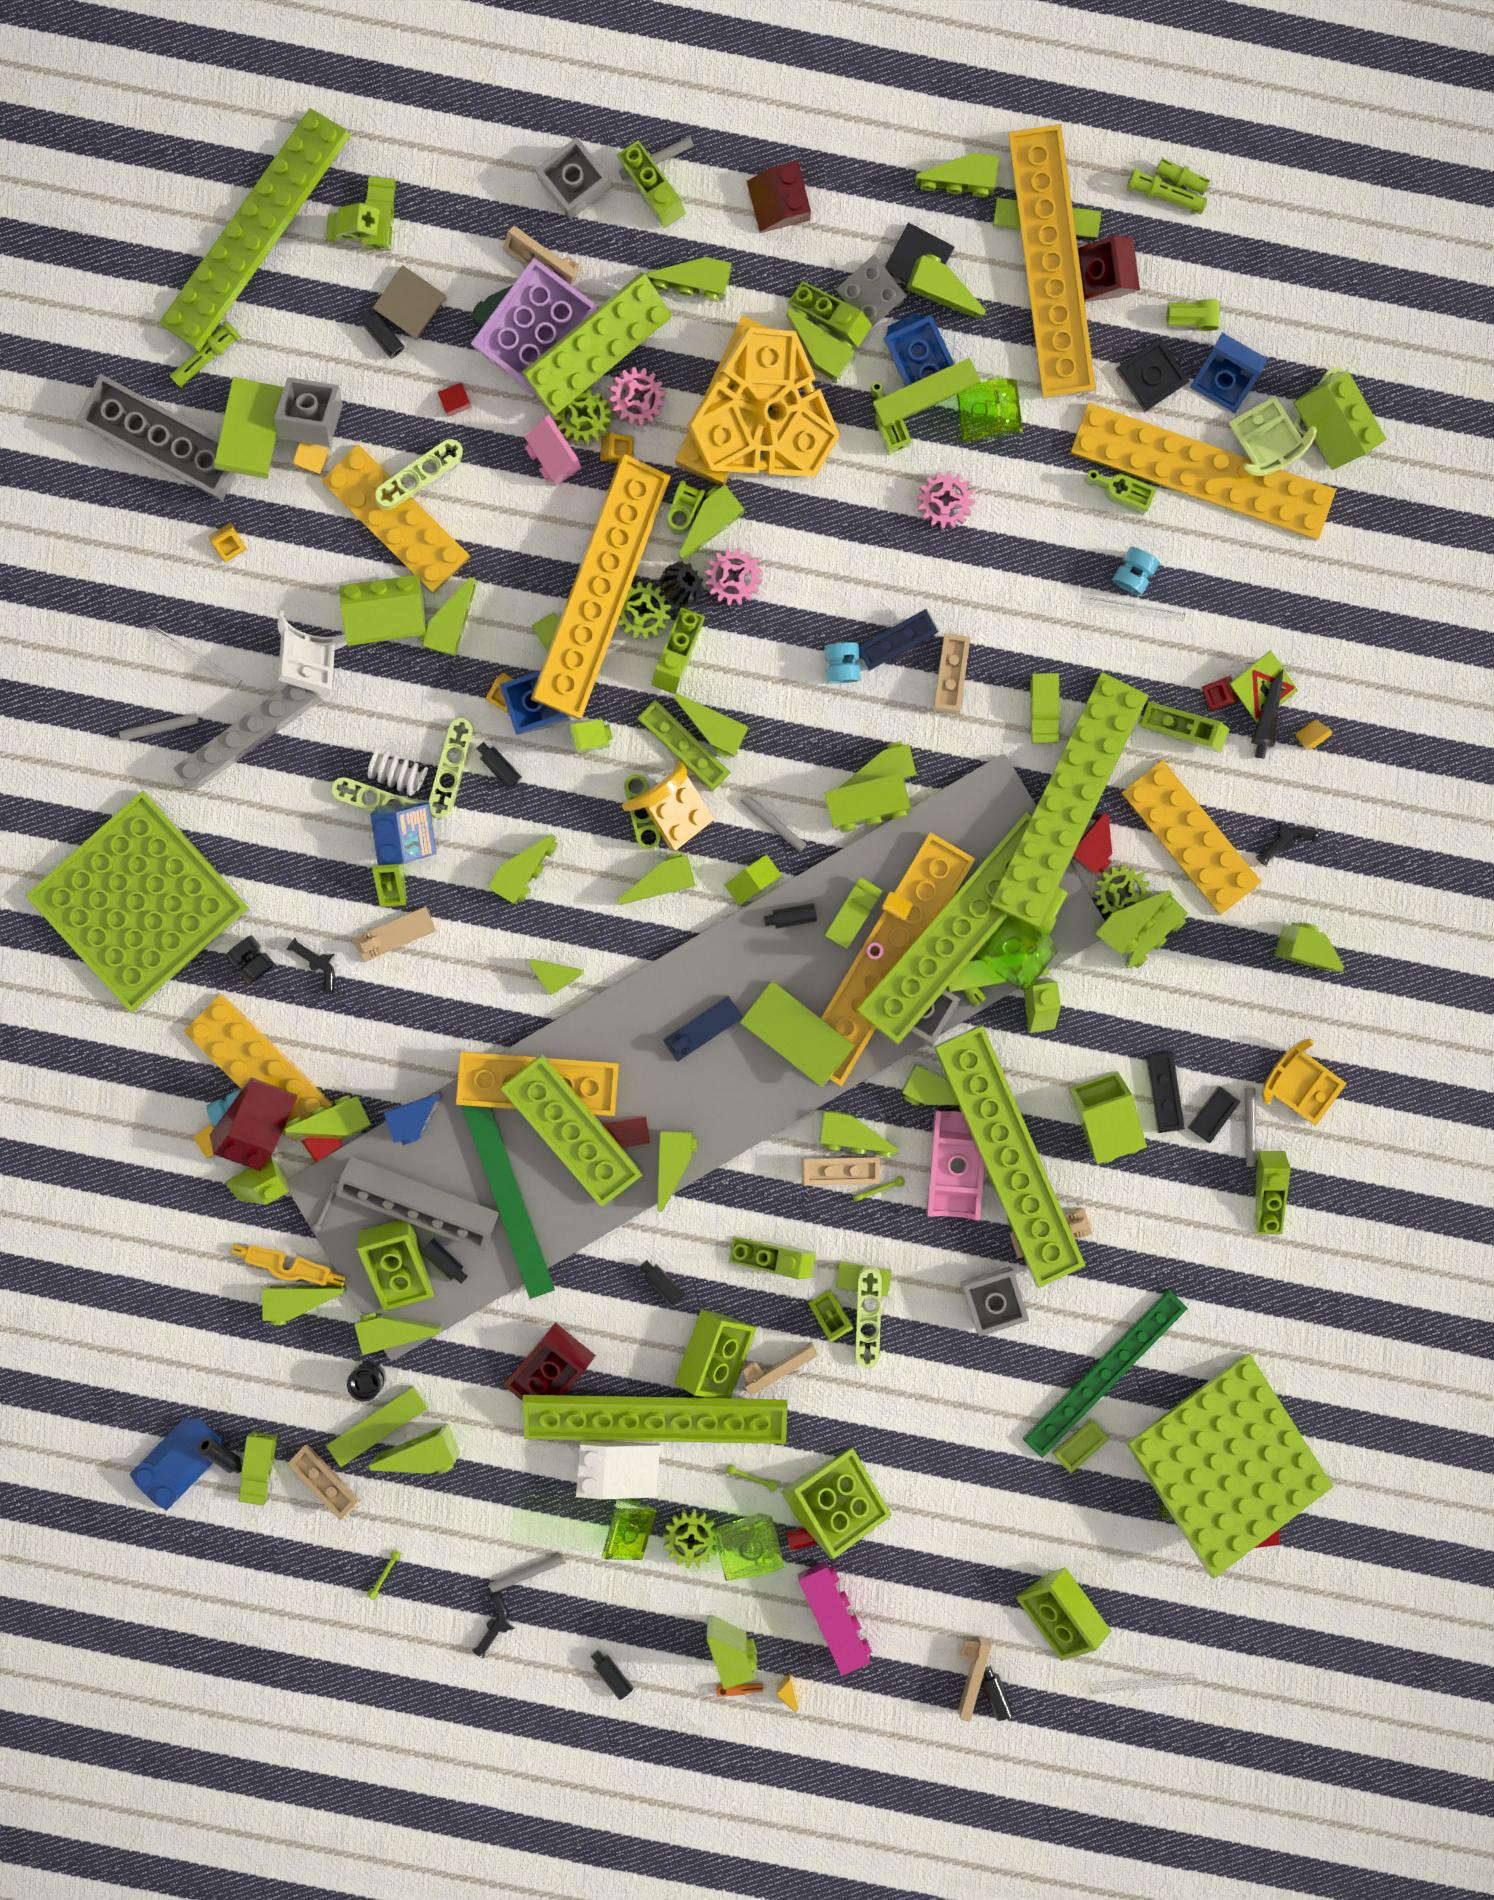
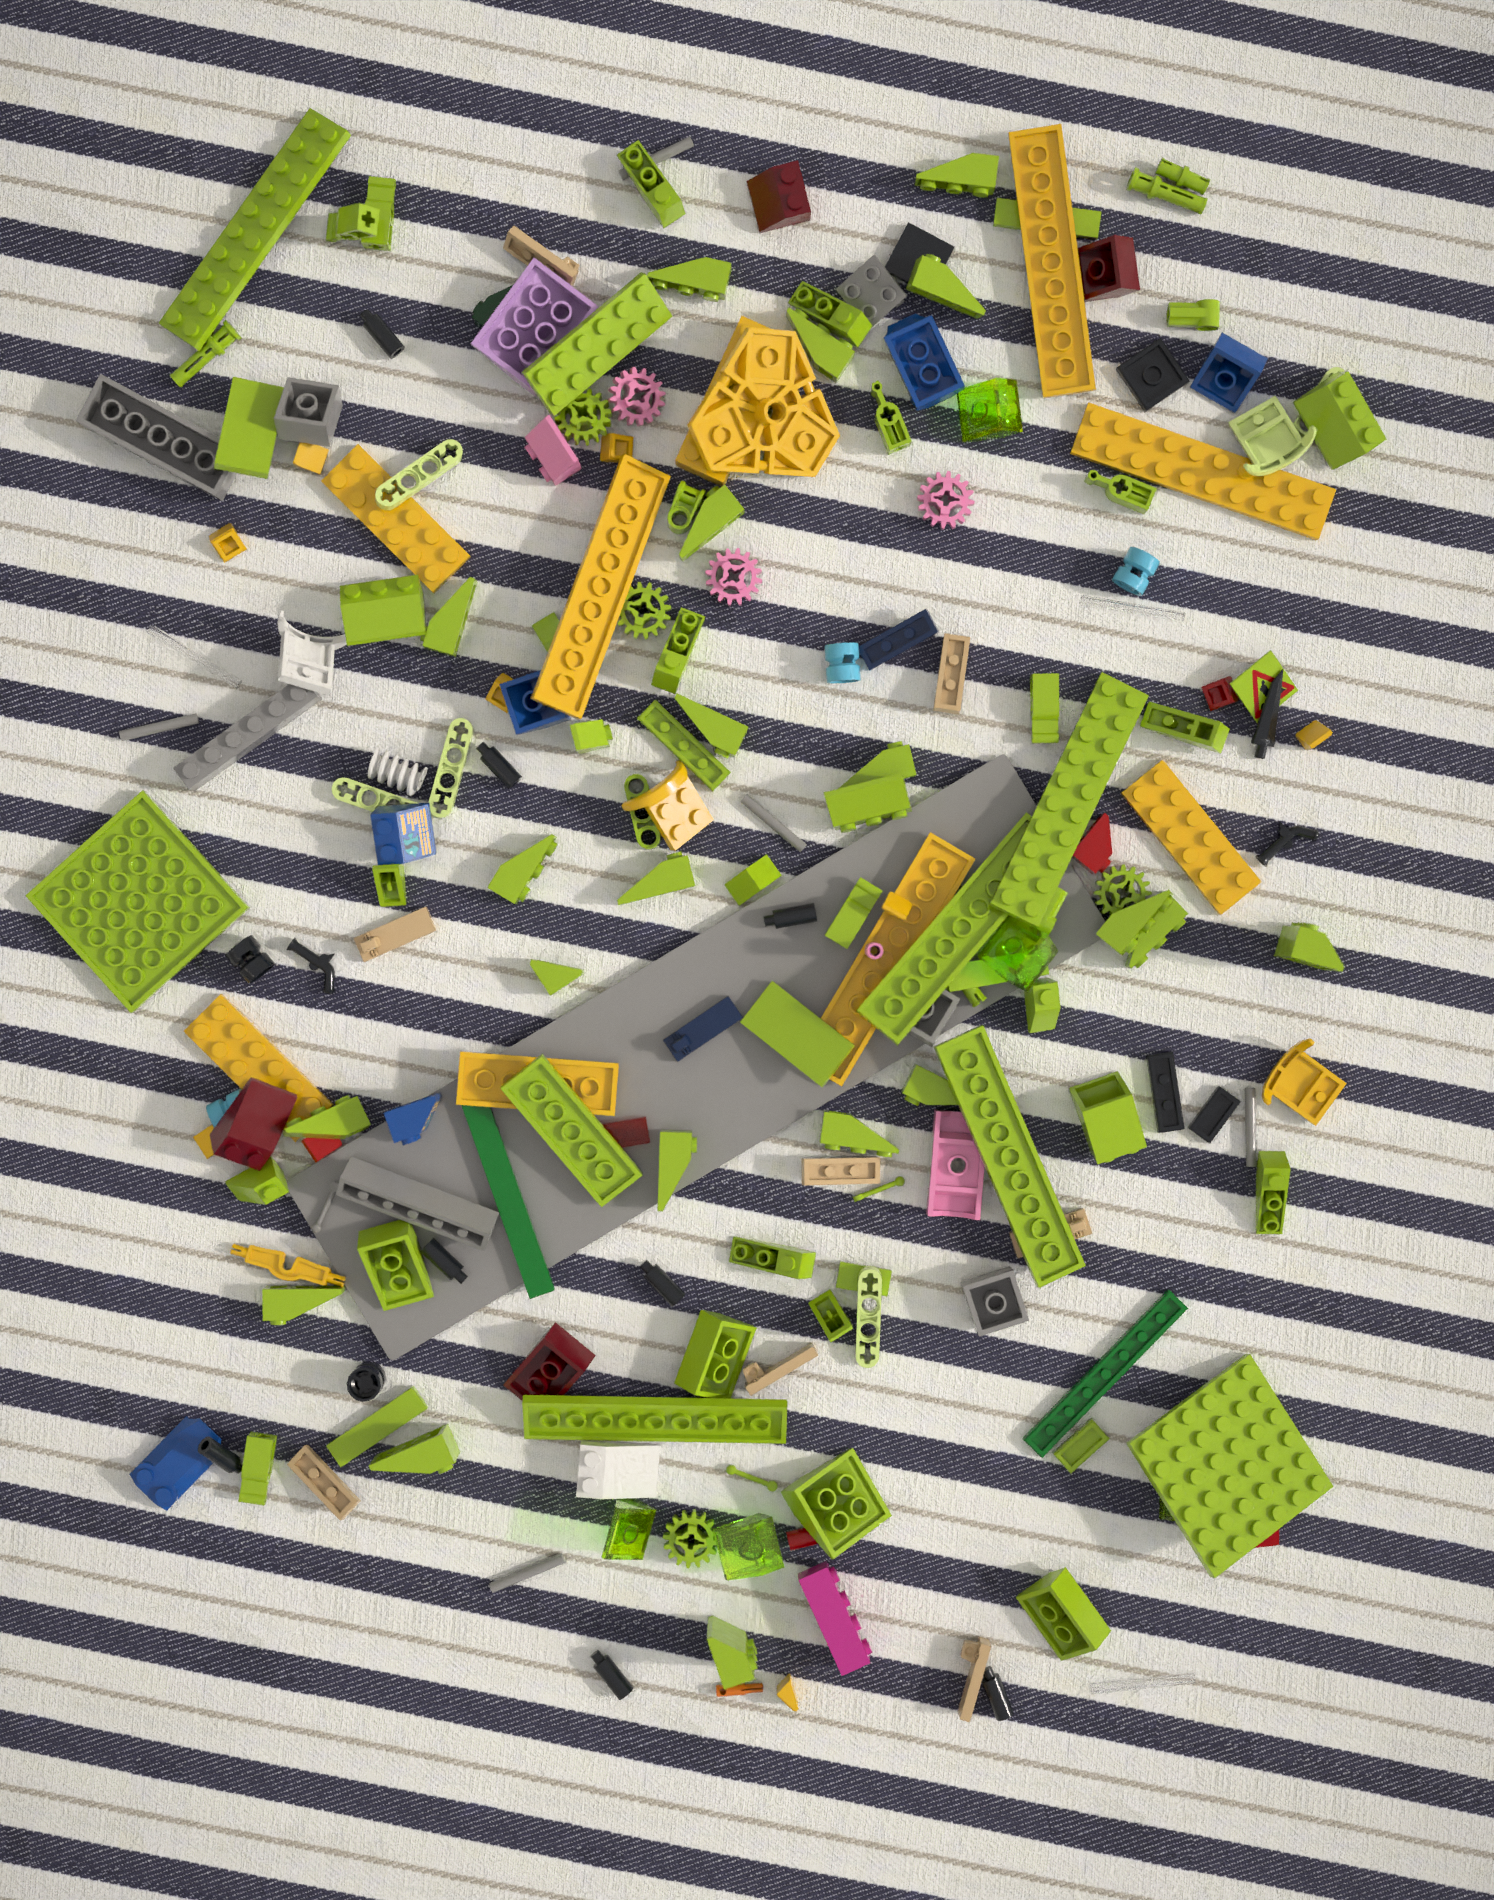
(373, 1593): lime hinge -> none
(388, 1331): lime slope -> none
(409, 302): dark tan tile -> none
(454, 399): red slope -> none
(494, 1626): black piece -> none
(573, 178): light grey brick -> none
(681, 584): black gear -> none
(926, 392): lime tile -> none

